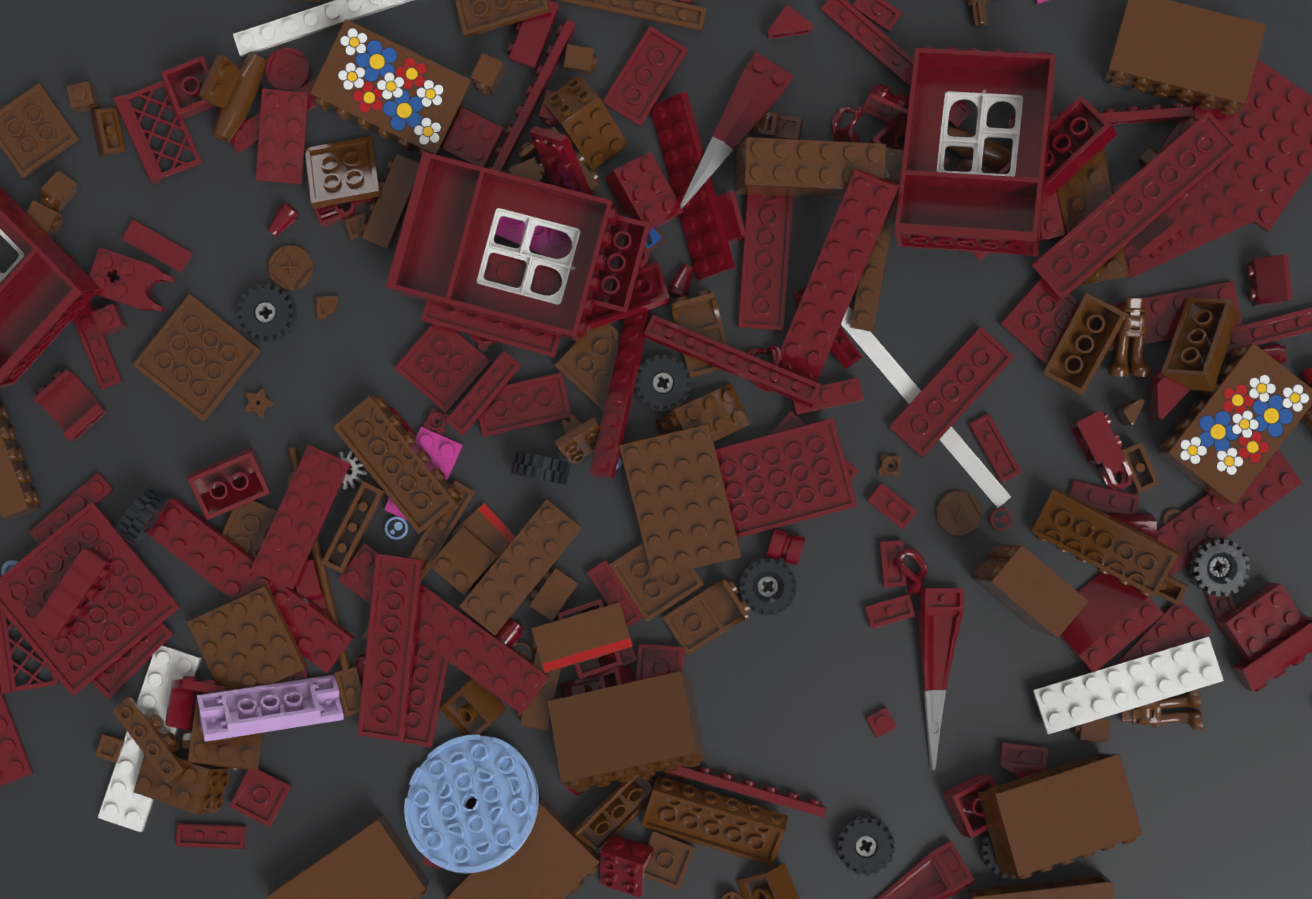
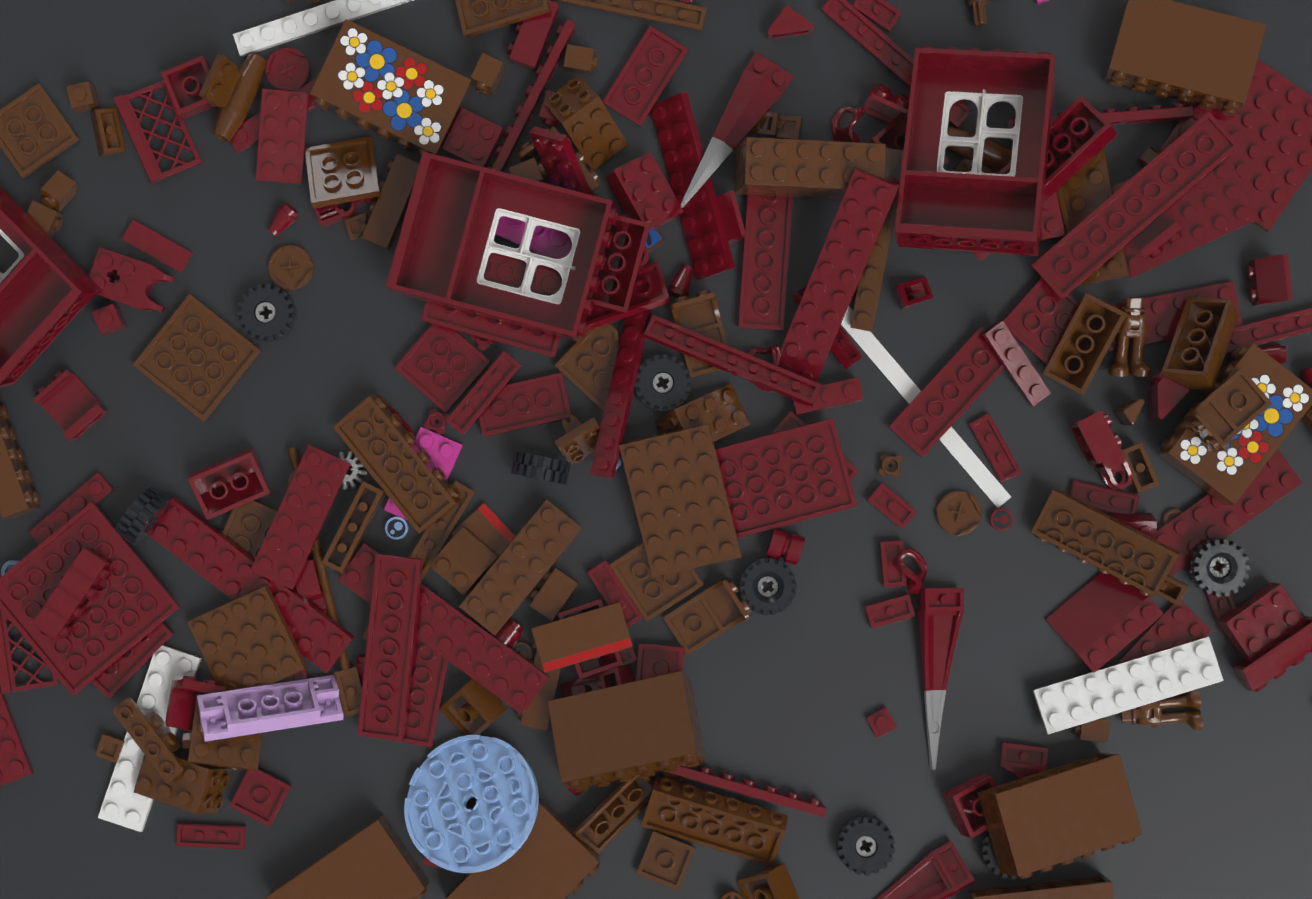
(96, 347): dark red tile -> none
(264, 402): reddish brown plate -> none
(326, 306): reddish brown tile -> none
(624, 865): dark red bracket -> none
(913, 293): none -> dark red slope
(1016, 363): none -> plate
(1029, 589): reddish brown brick -> none
(1227, 411): none -> reddish brown bracket

